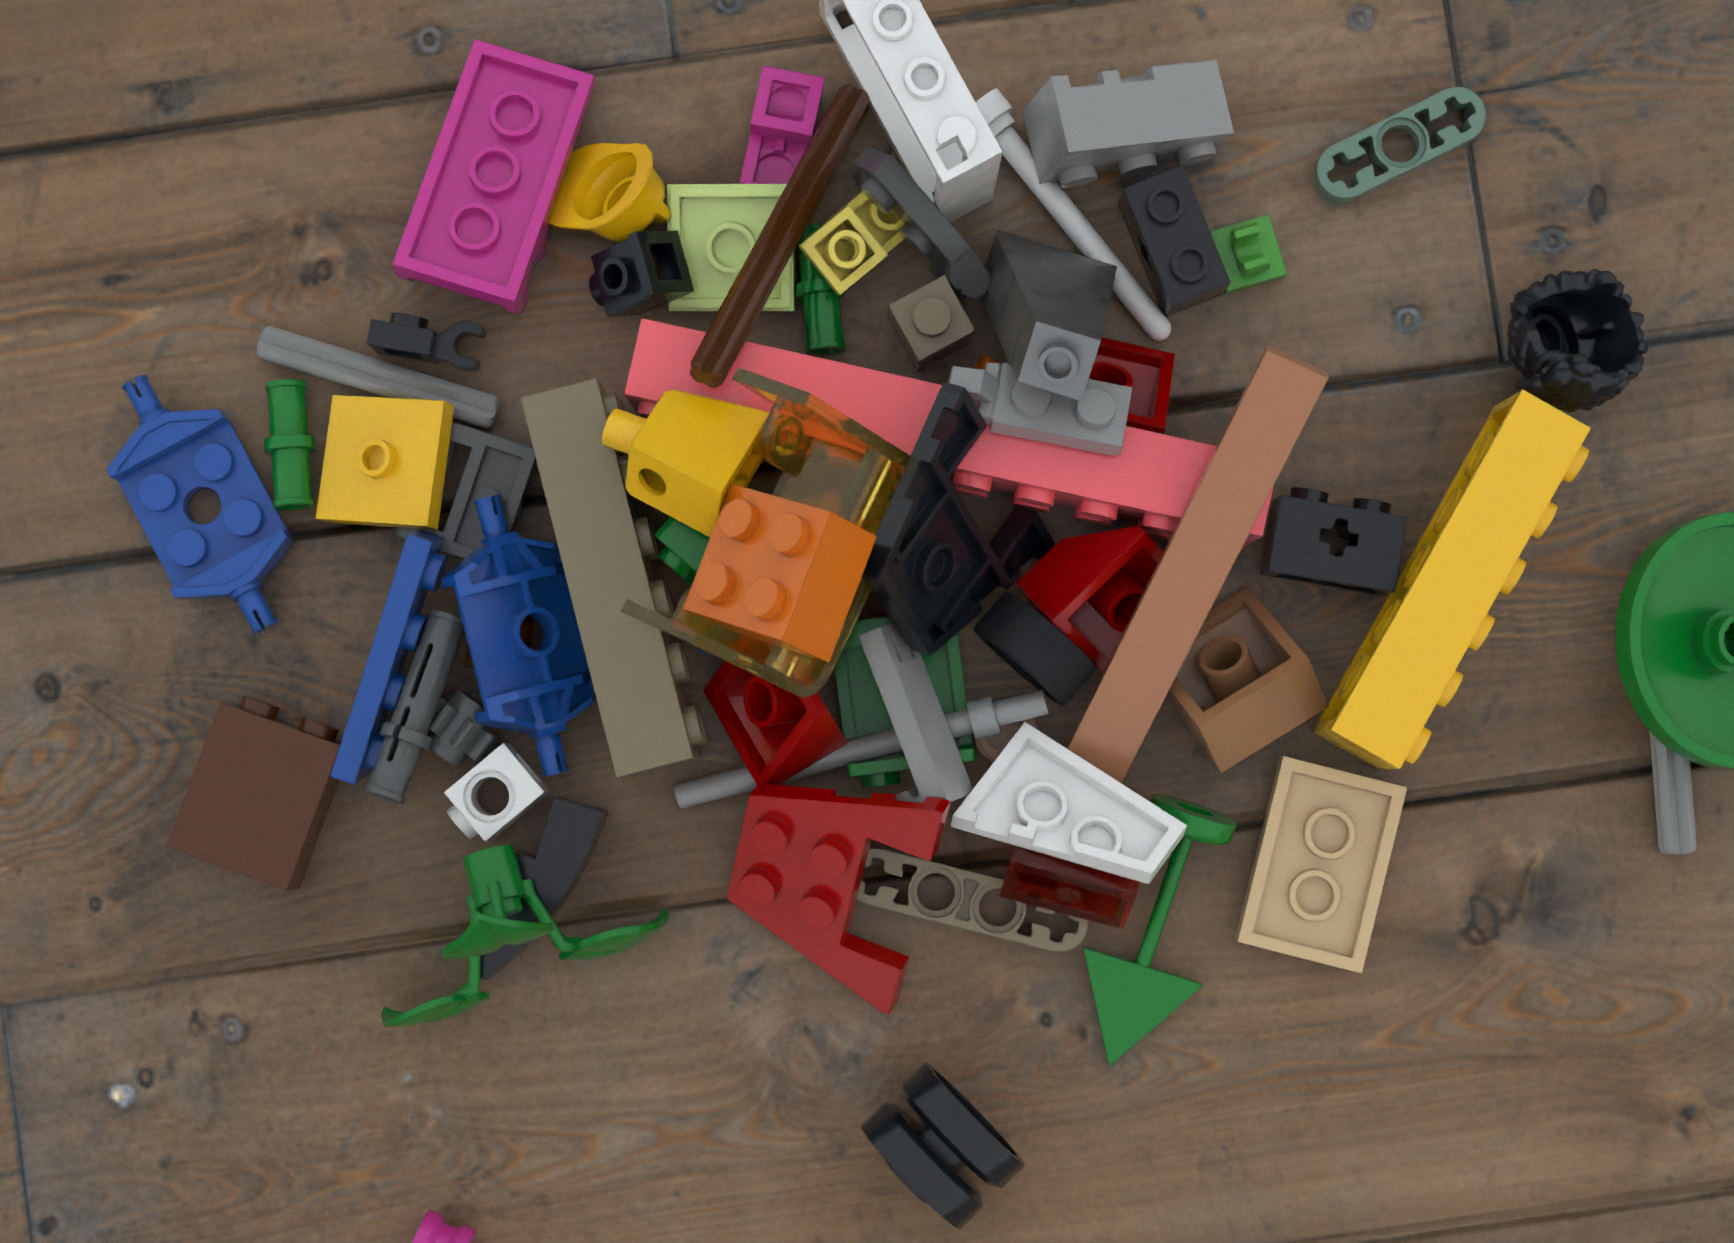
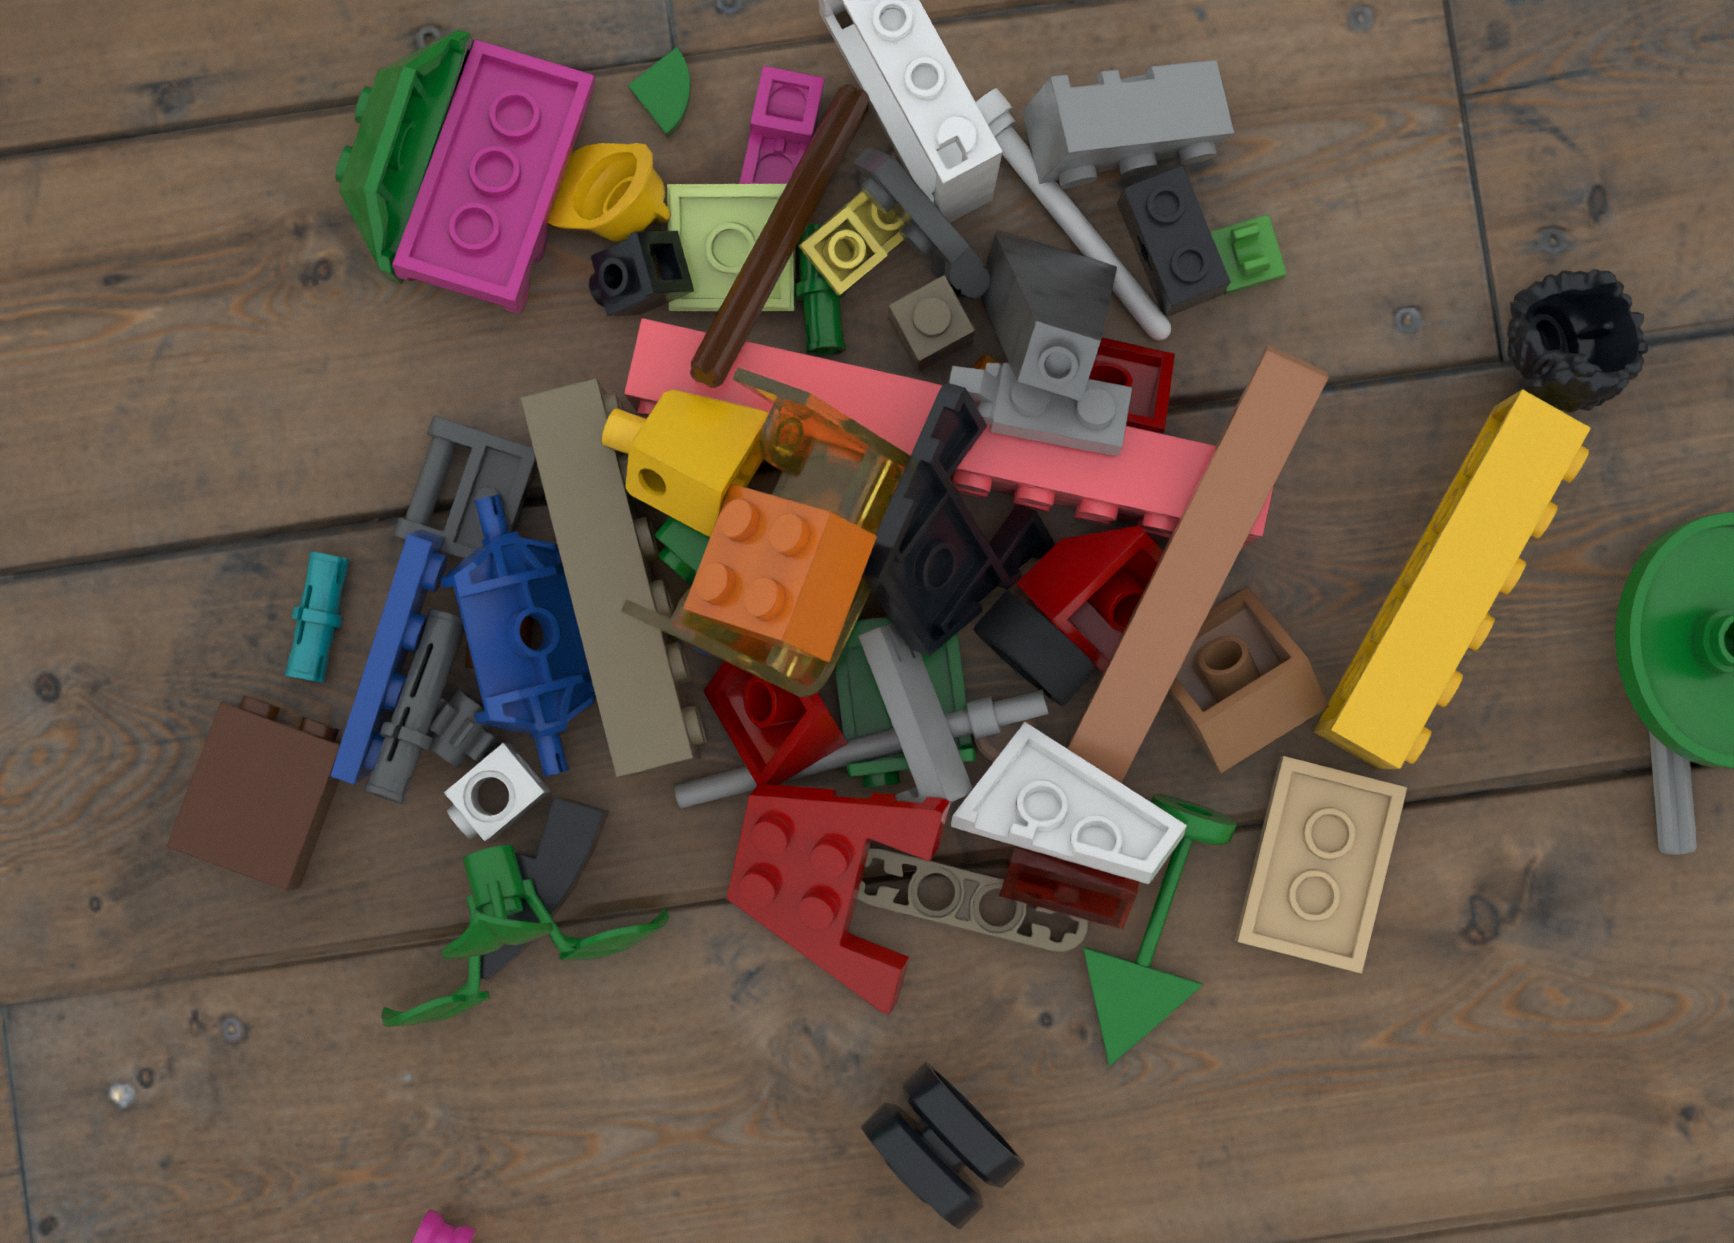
(162, 471): blue plate -> none
(289, 445): green pin -> none
(317, 617): none -> teal pin
(374, 375): light grey axle -> none
(385, 462): yellow plate -> none
(396, 141): none -> green wedge
(409, 338): black plate -> none
(665, 91): none -> green tile
(1365, 565): black brick -> none
(1446, 140): sand green beam -> none

